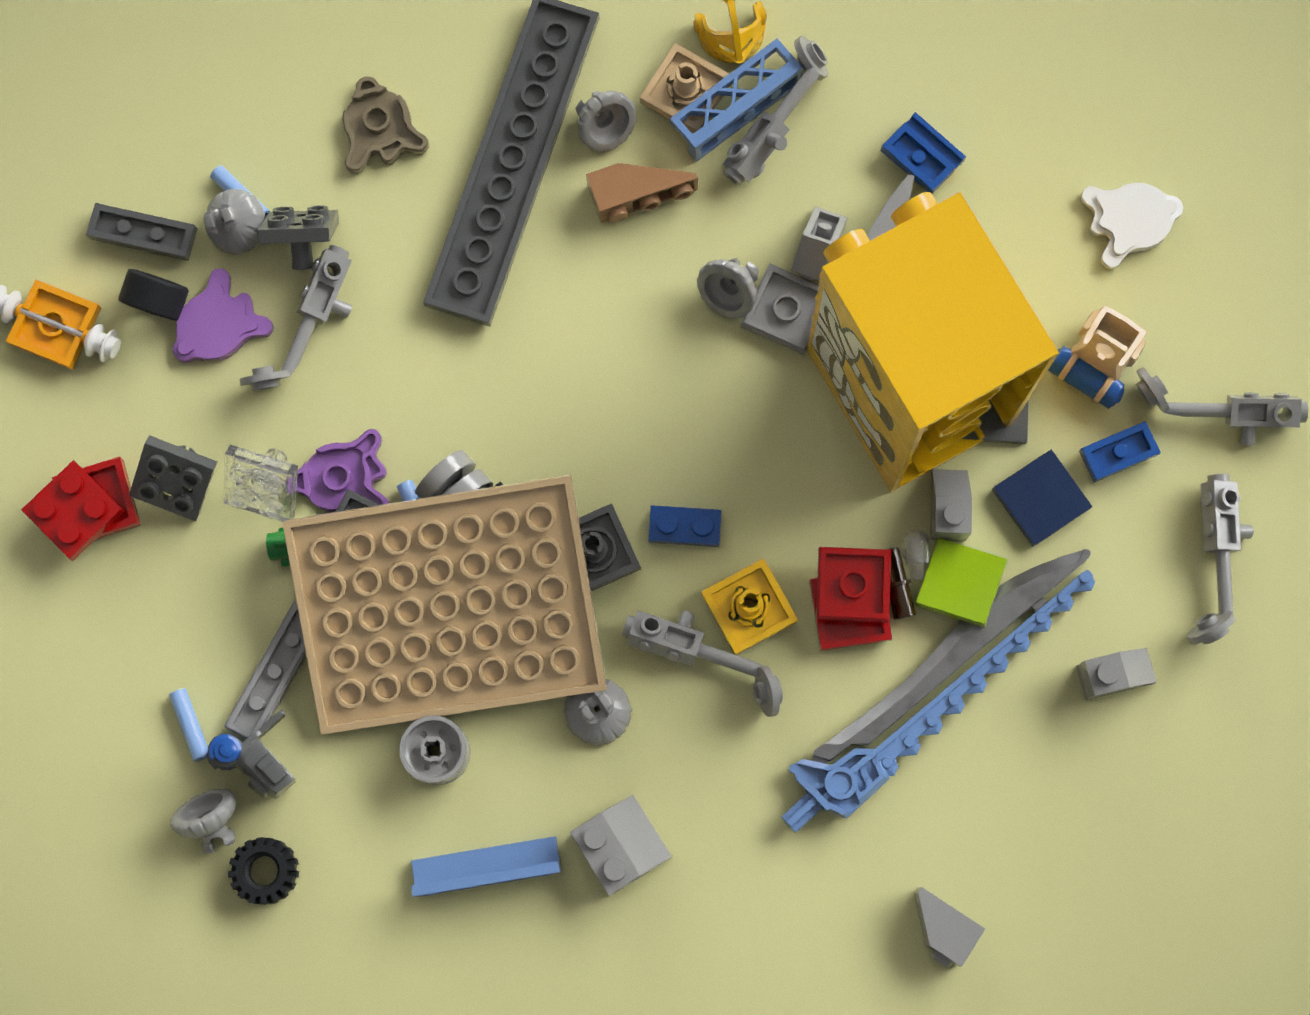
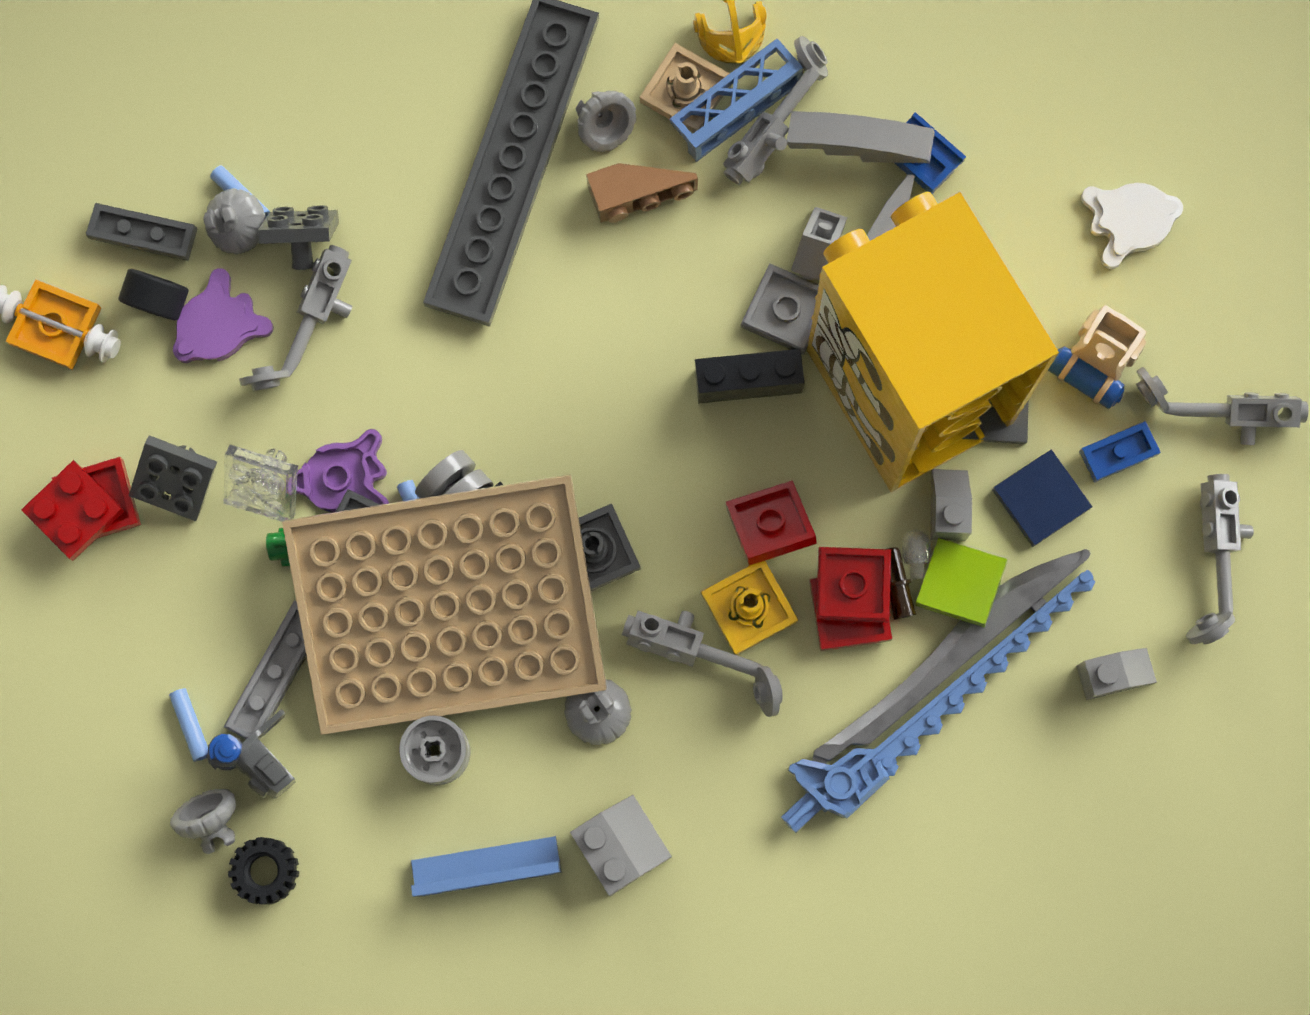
(379, 125): dark tan tile -> none
(684, 526): blue plate -> none
(728, 287): light grey hair -> none
(749, 376): none -> black brick
(771, 522): none -> red plate
(860, 136): none -> light grey slope
(946, 929): light grey slope -> none

